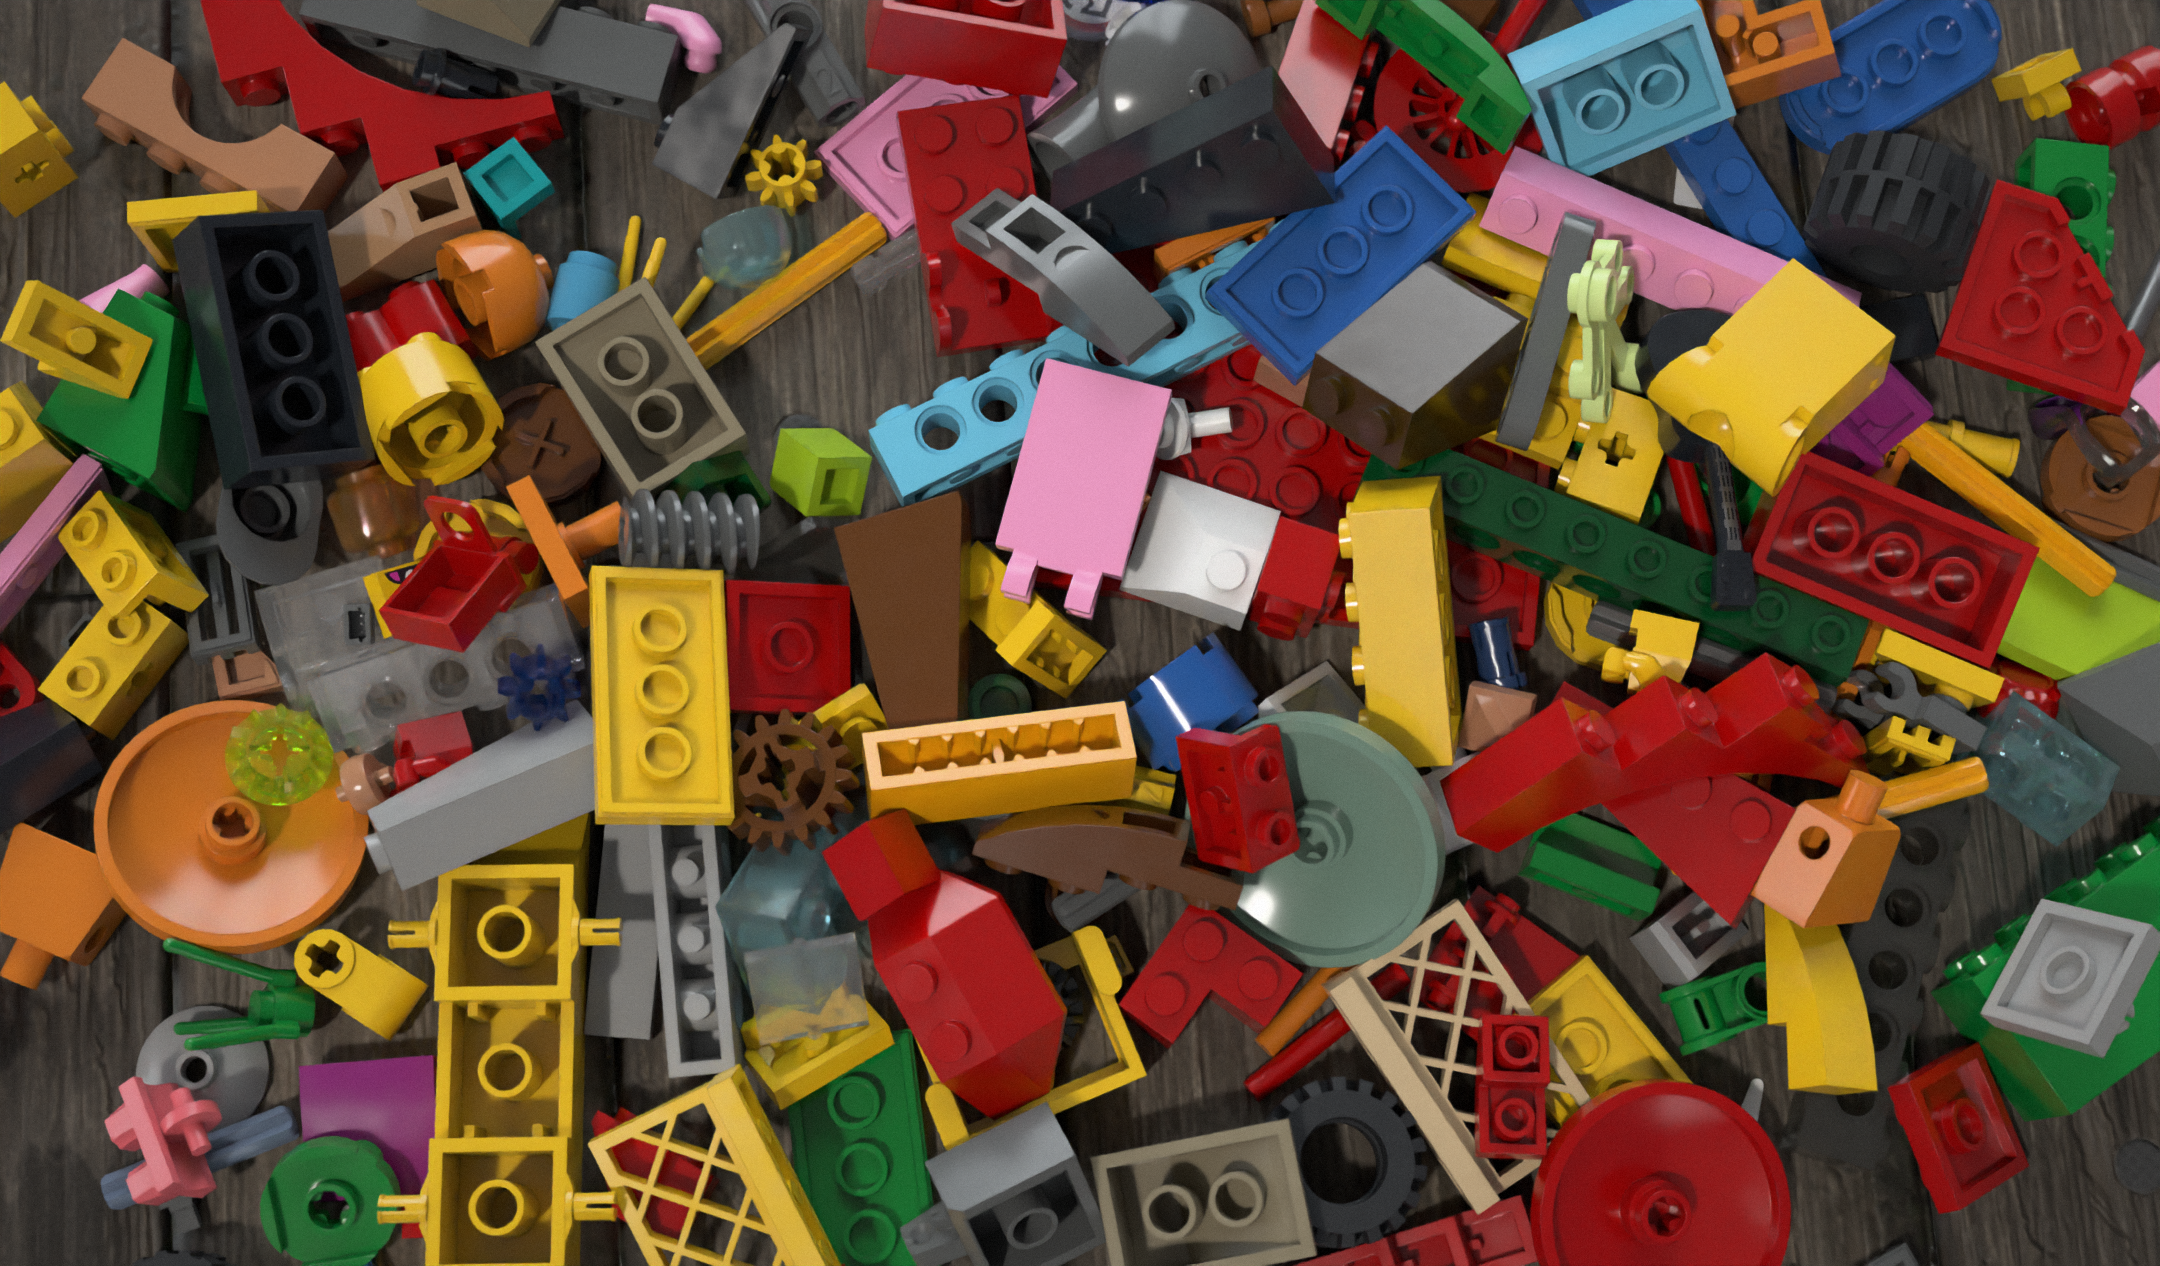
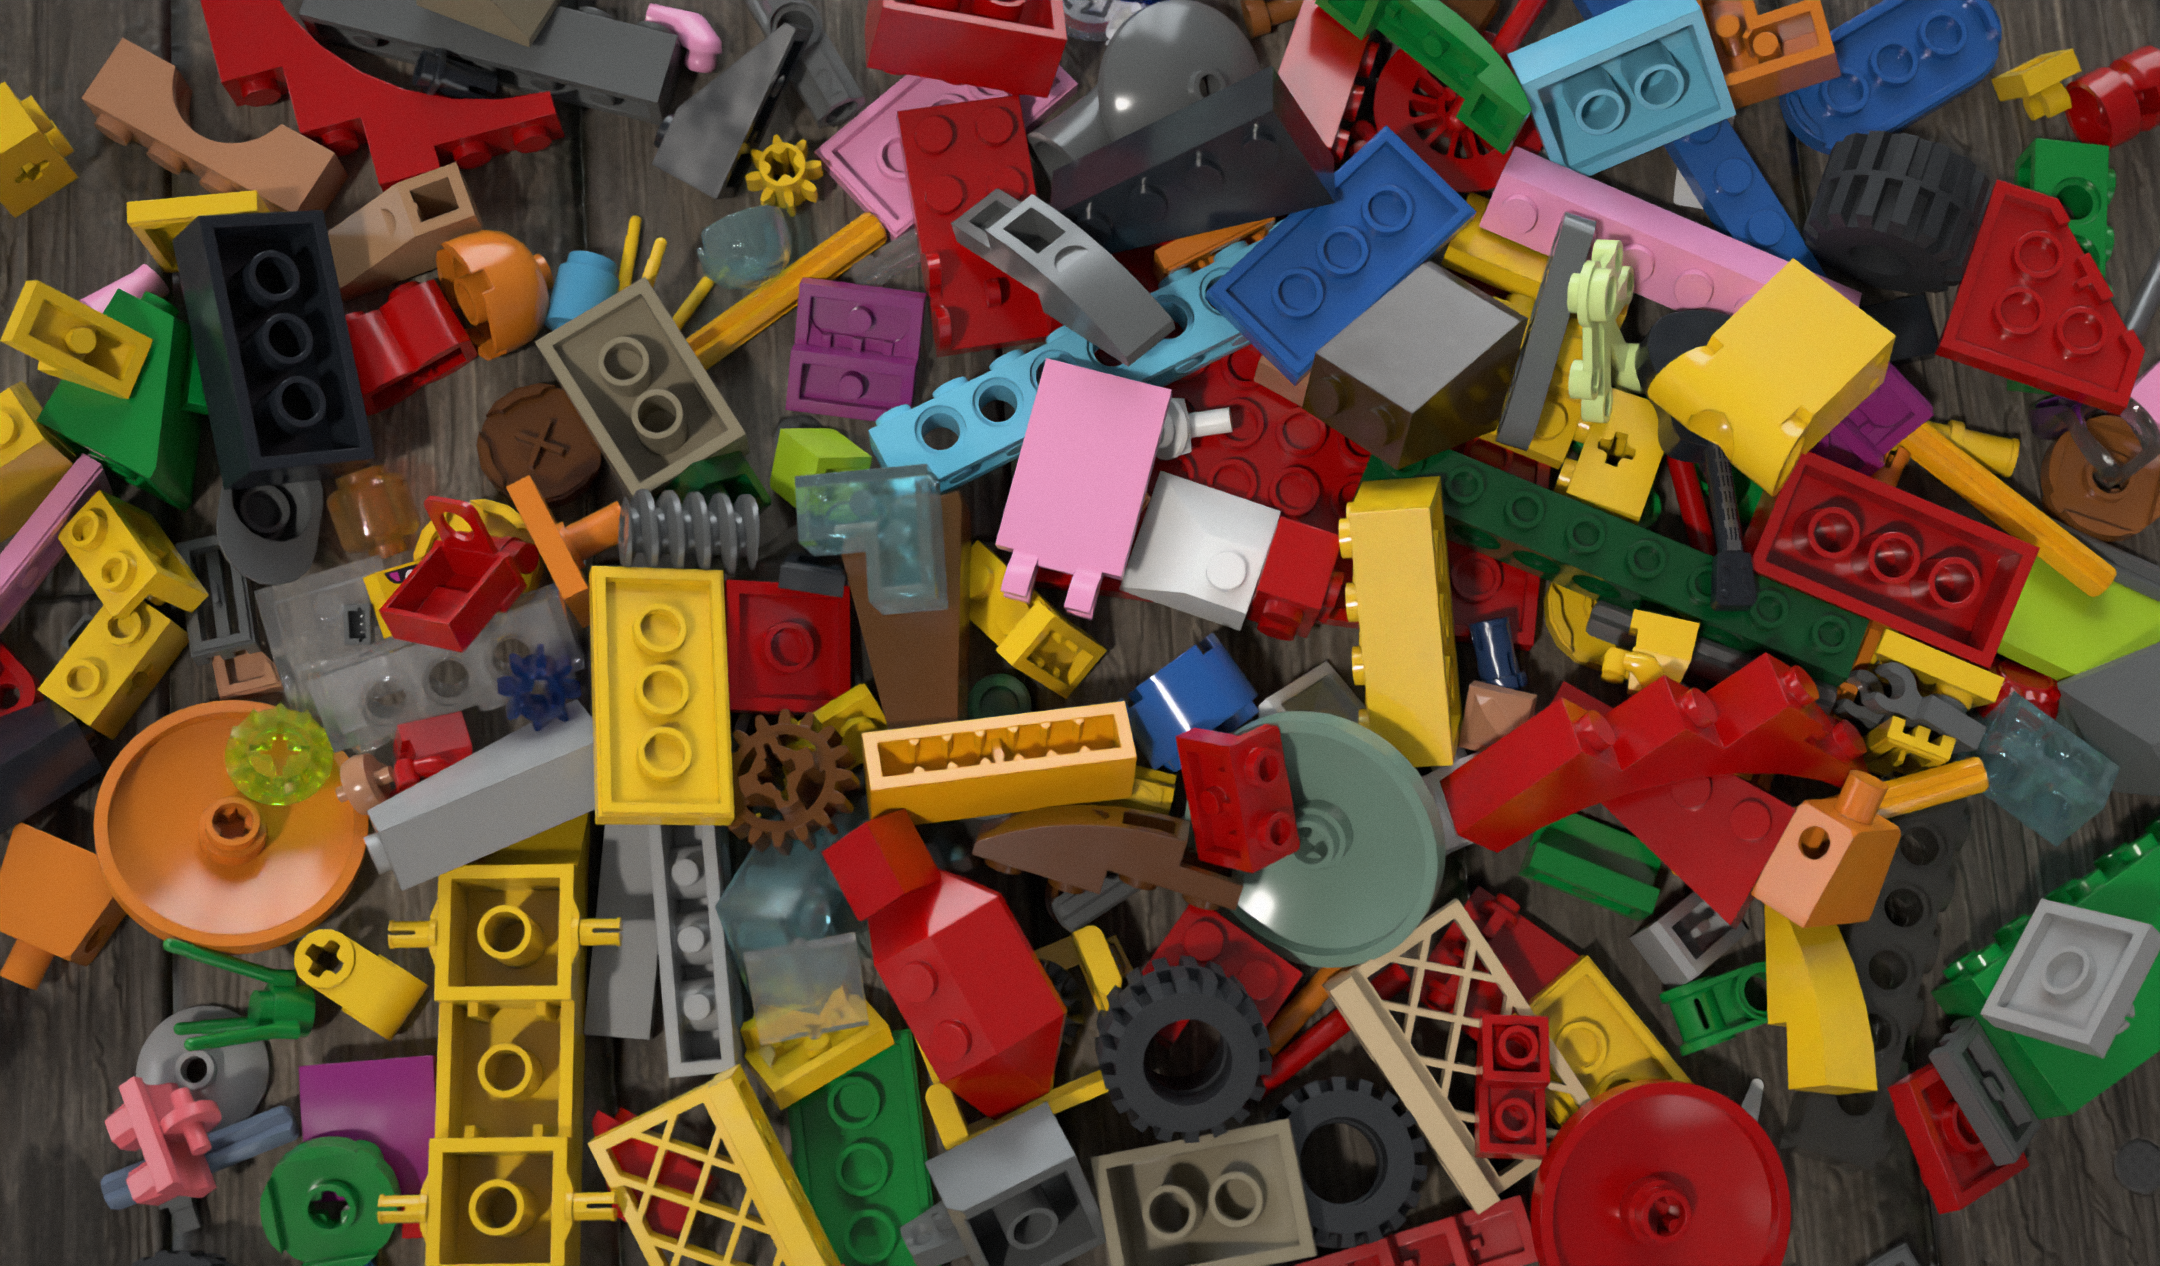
(429, 411): yellow brick -> none
(508, 185): teal panel -> none
(803, 573): none -> black tile
(854, 349): none -> magenta slope
(889, 516): none -> clear light blue brick
(1193, 1100): none -> black tyre
(1985, 1091): none -> dark grey tile

